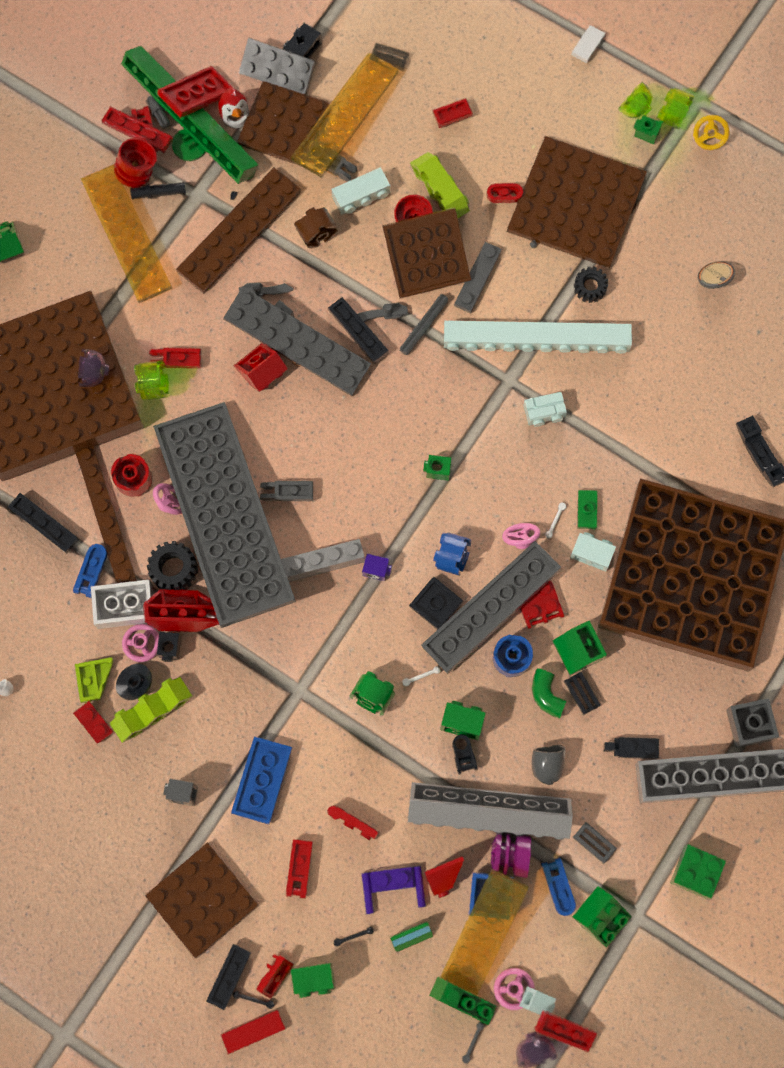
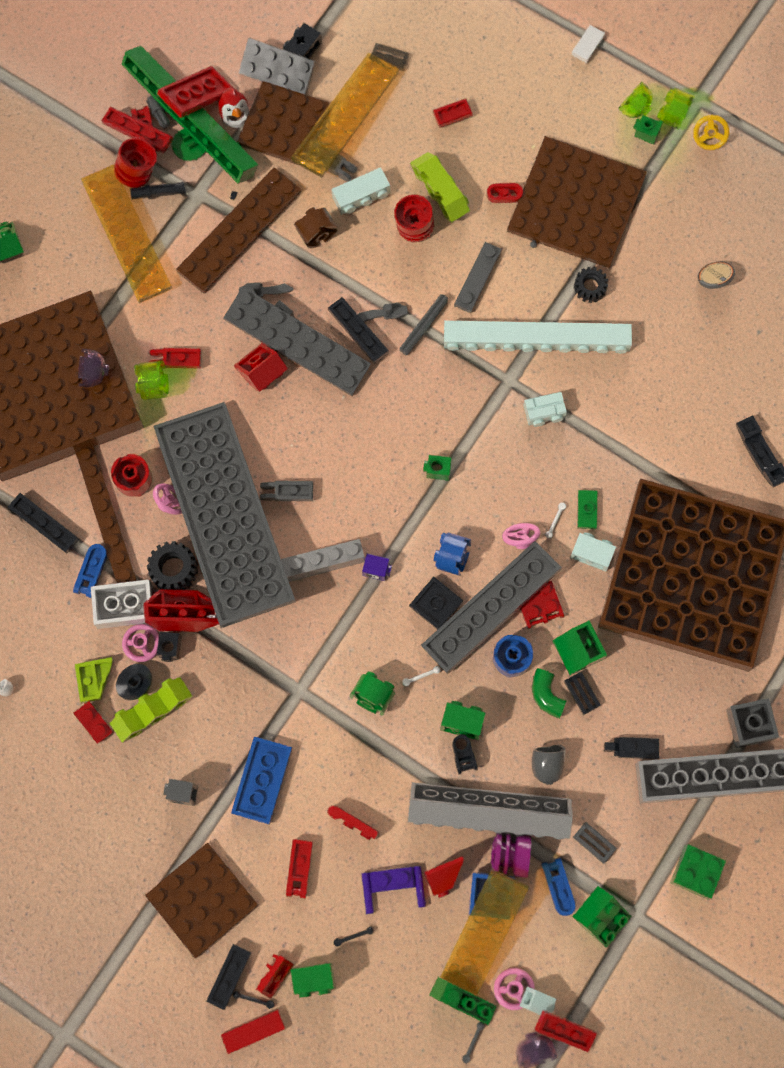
(411, 937): green slope -> none
(426, 252): reddish brown plate -> none

